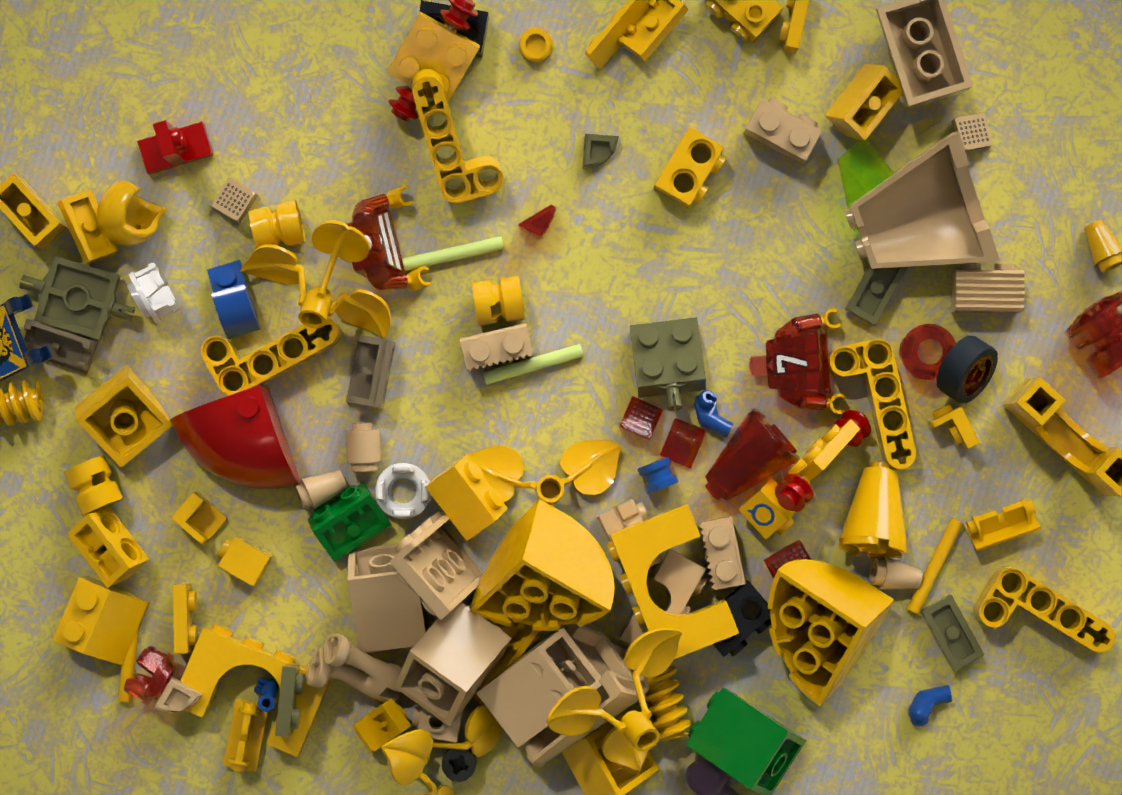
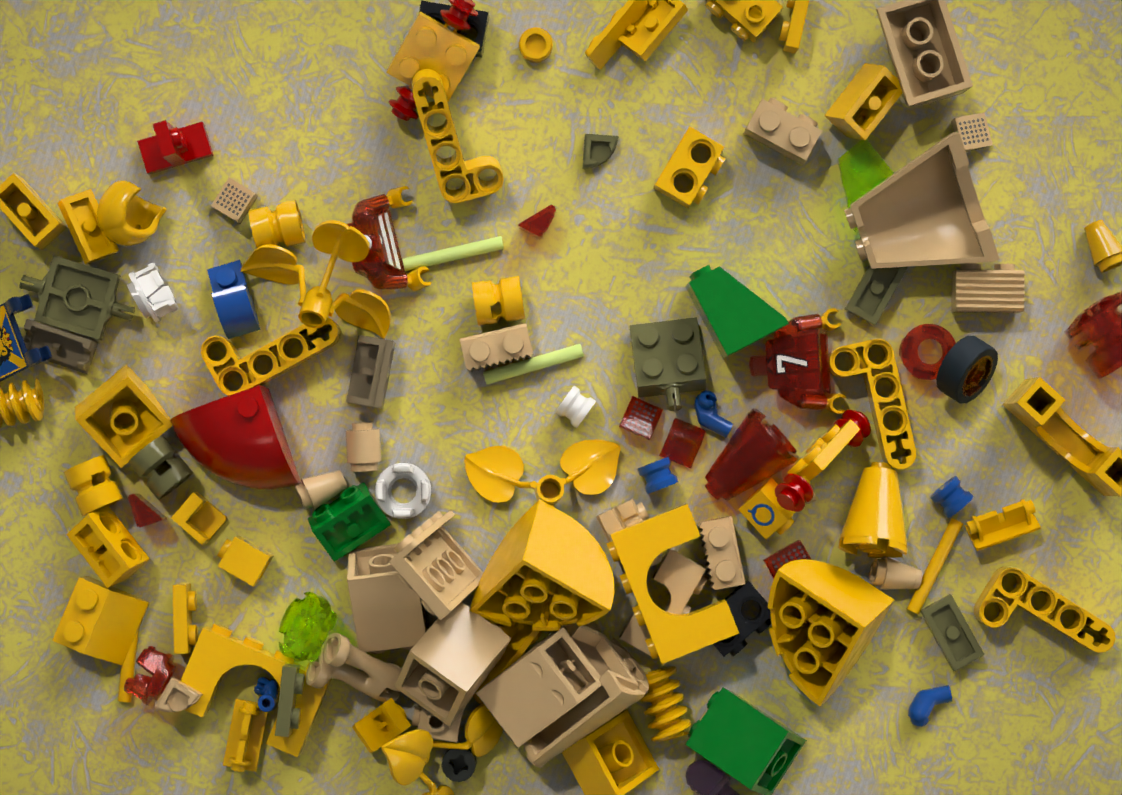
(144, 512): none -> clear red slope
(152, 458): none -> olive wheel
(306, 627): none -> clear neon green plate
(467, 497): yellow brick -> none
(575, 406): none -> white wheel
(635, 734): yellow plant -> none
(731, 310): none -> green slope
(951, 497): none -> blue wheel
(960, 429): yellow bracket -> none

